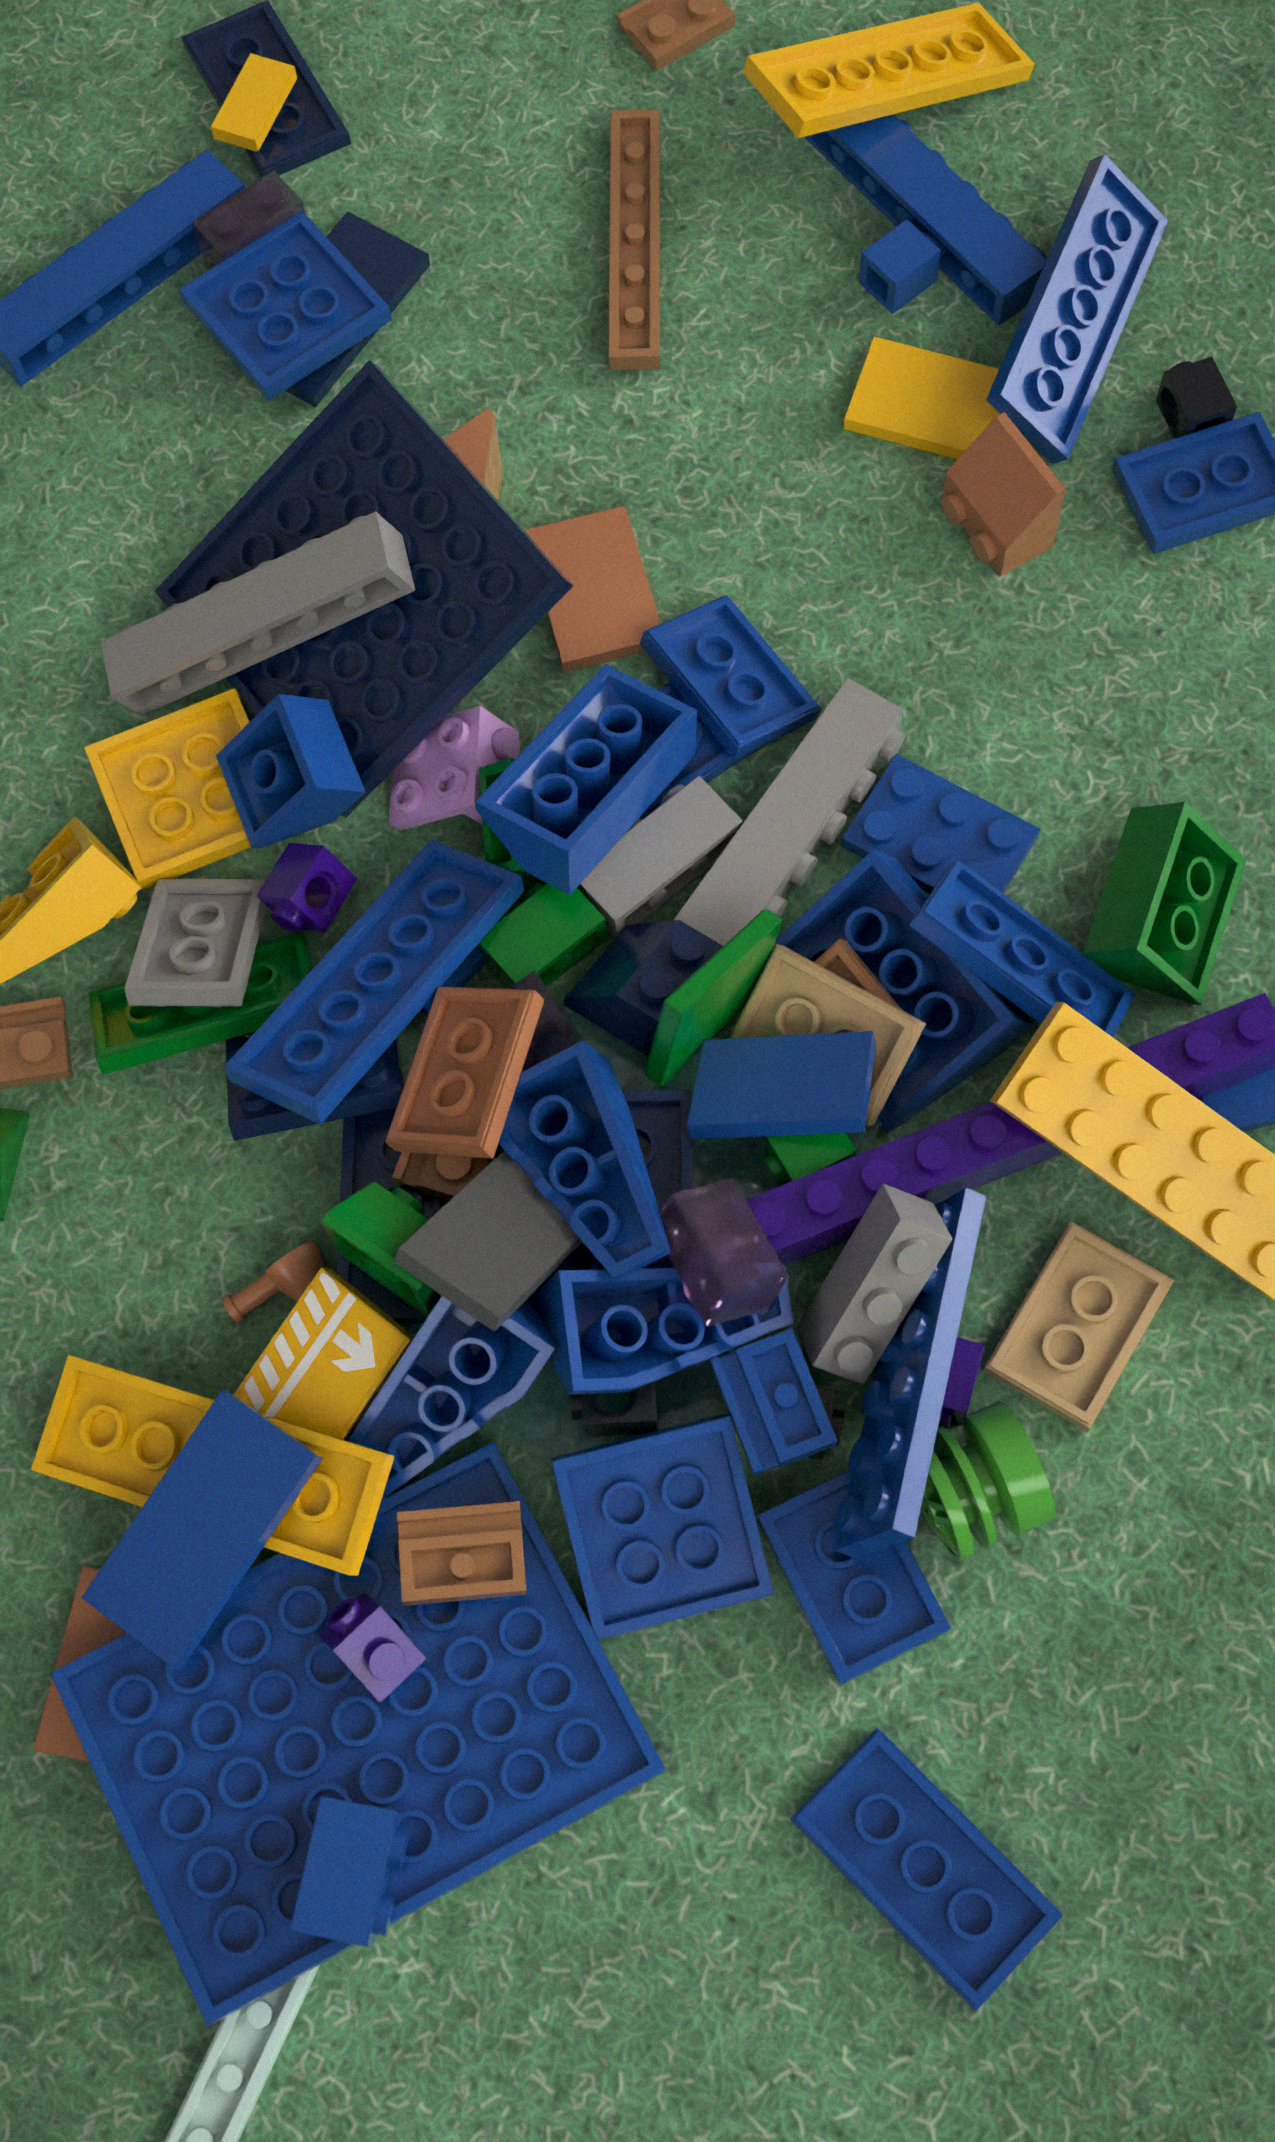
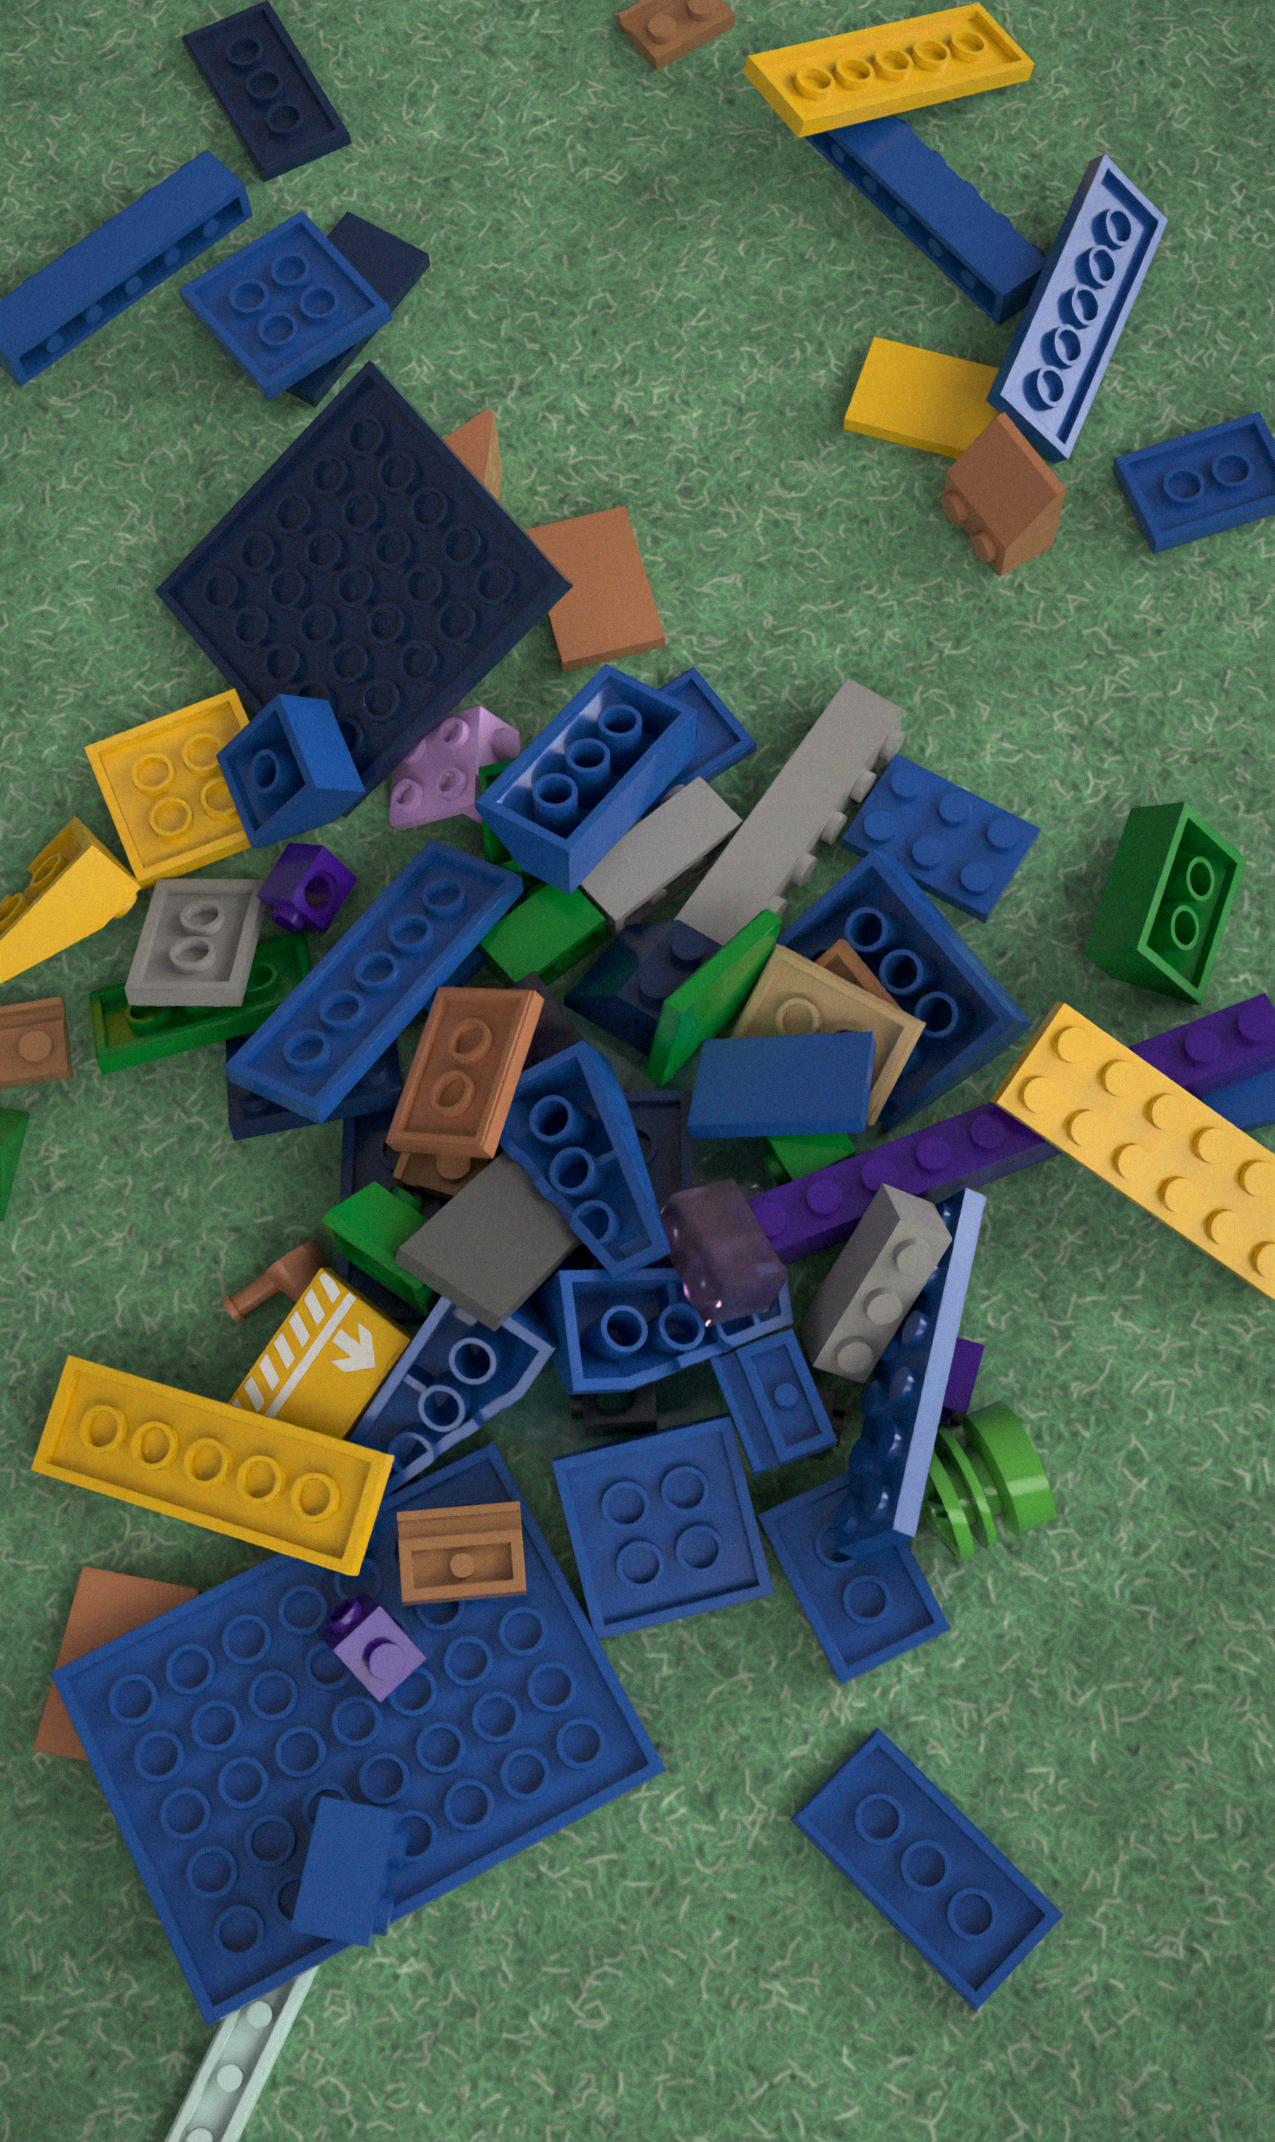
(201, 1529): blue tile -> none
(245, 218): clear purple brick -> none
(254, 102): yellow tile -> none
(258, 614): light grey brick -> none
(634, 240): medium nougat plate -> none
(730, 676): blue tile -> none
(899, 266): blue brick -> none
(1017, 951): blue tile -> none
(1078, 1326): tan tile -> none
(1194, 397): black brick -> none

